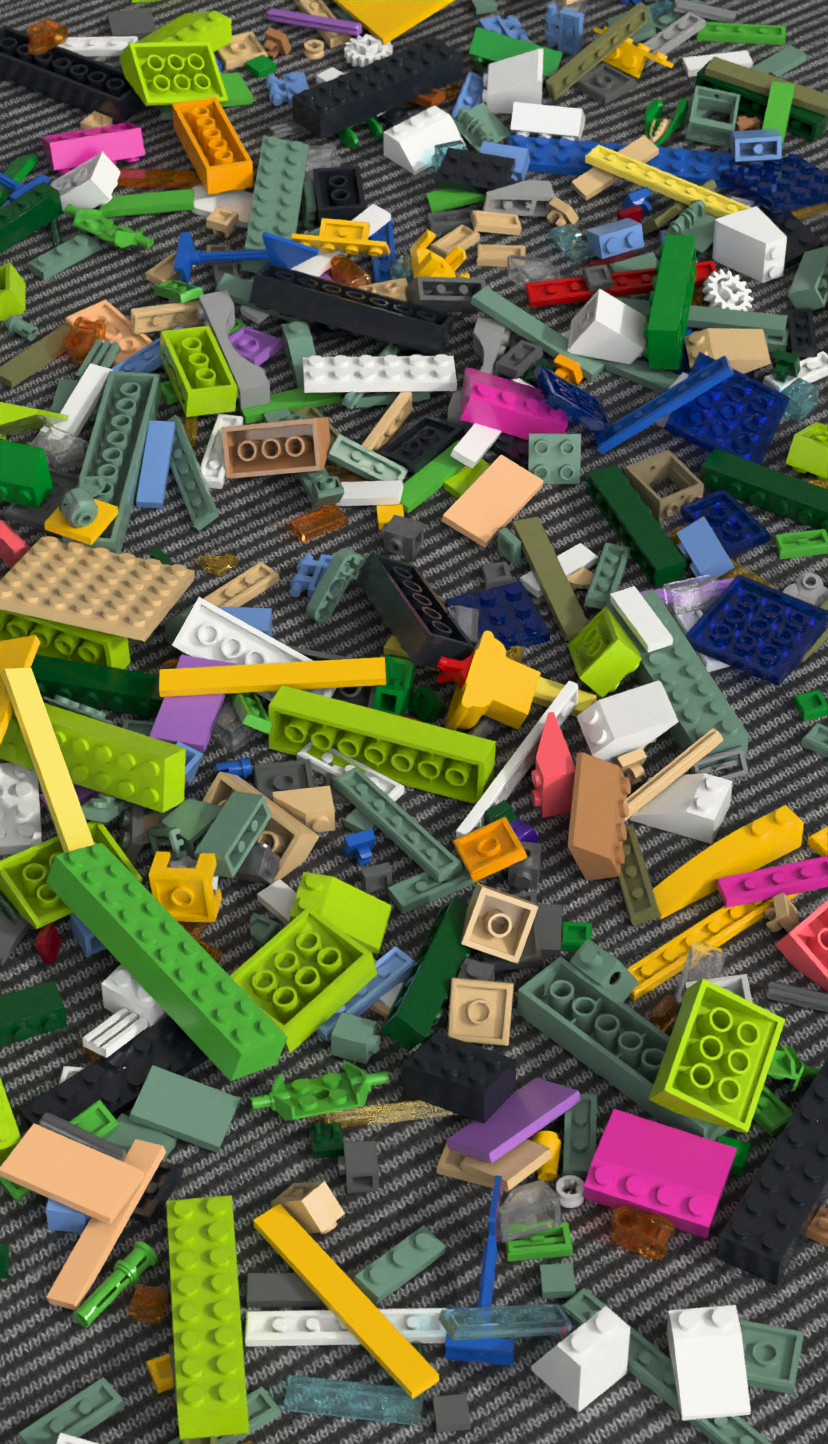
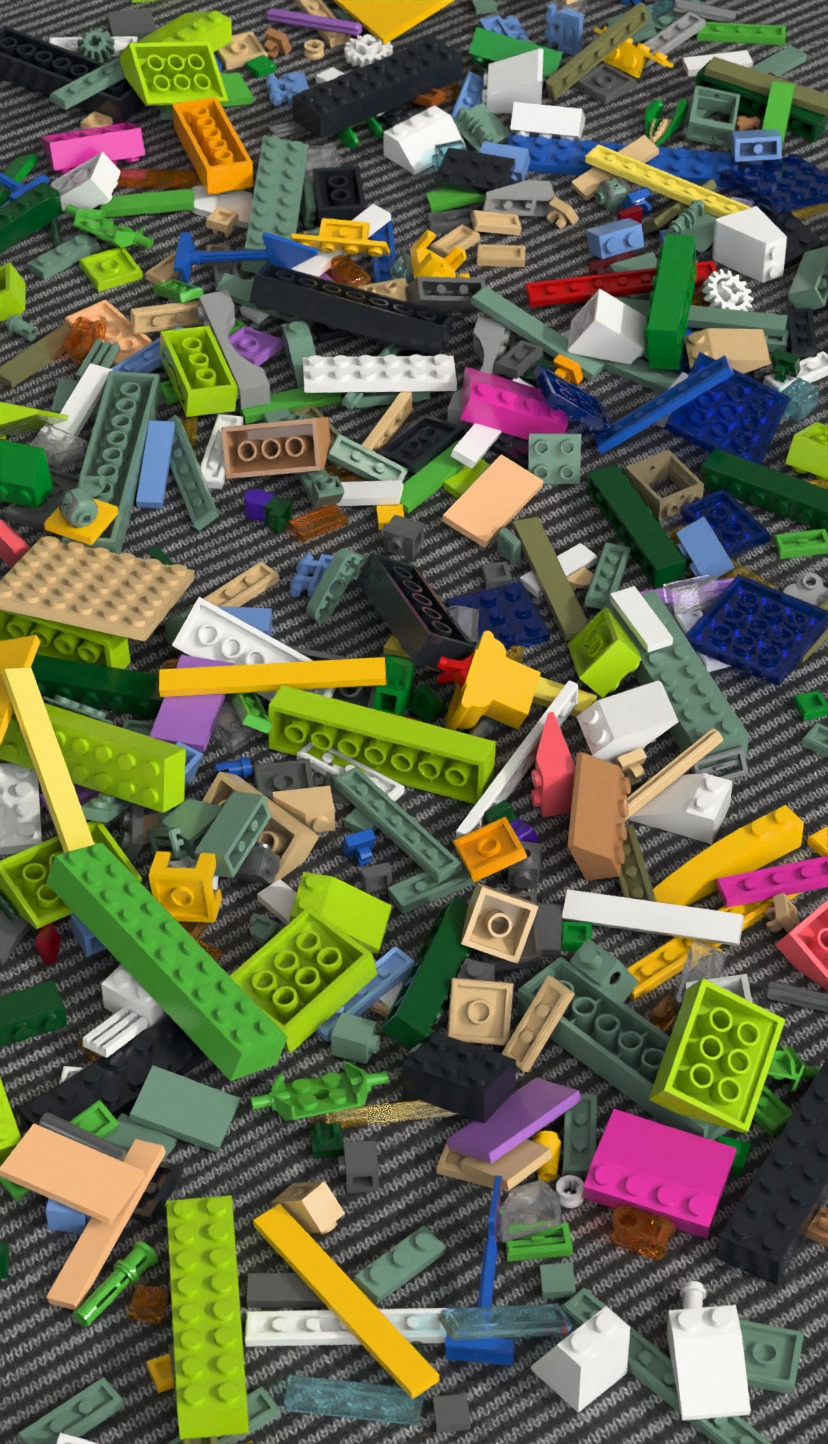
(46, 36): clear orange piece -> none
(88, 85): none -> sand green tile
(97, 38): none -> sand green gear
(110, 268): none -> lime tile
(219, 564): clear yellow tile -> none
(268, 509): none -> leg
(530, 269): clear slope -> none
(538, 1023): none -> tan tile
(569, 242): clear light blue slope -> none
(597, 278): dark grey tile -> none
(612, 192): none -> sand green head
(653, 917): none -> white tile
(692, 1295): none -> white pin

